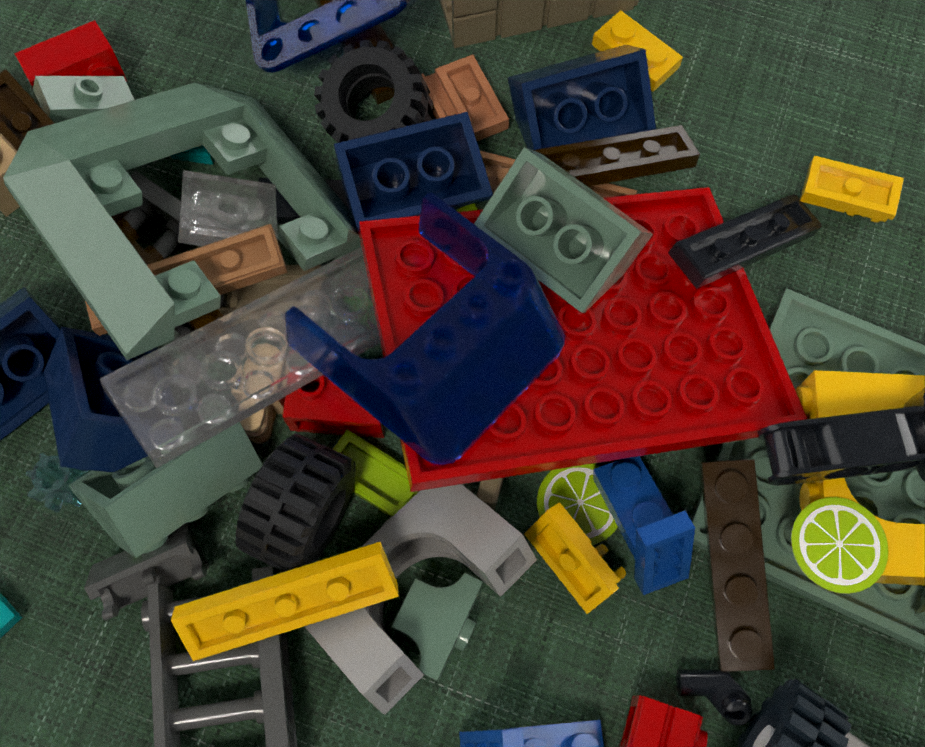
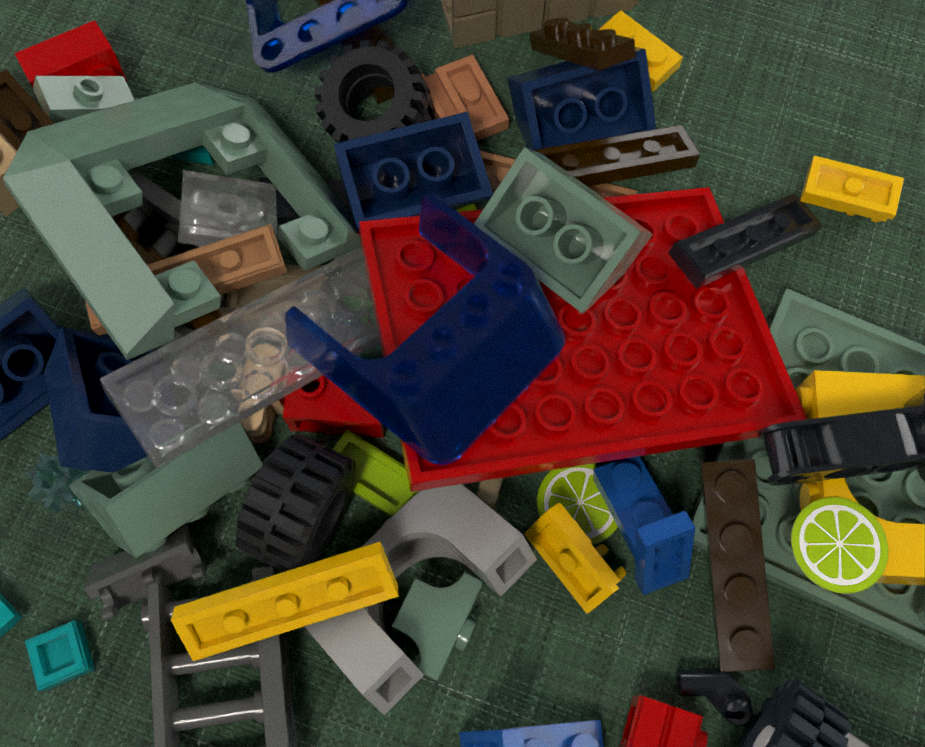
(59, 655): none -> teal tile
(582, 44): none -> dark brown plate

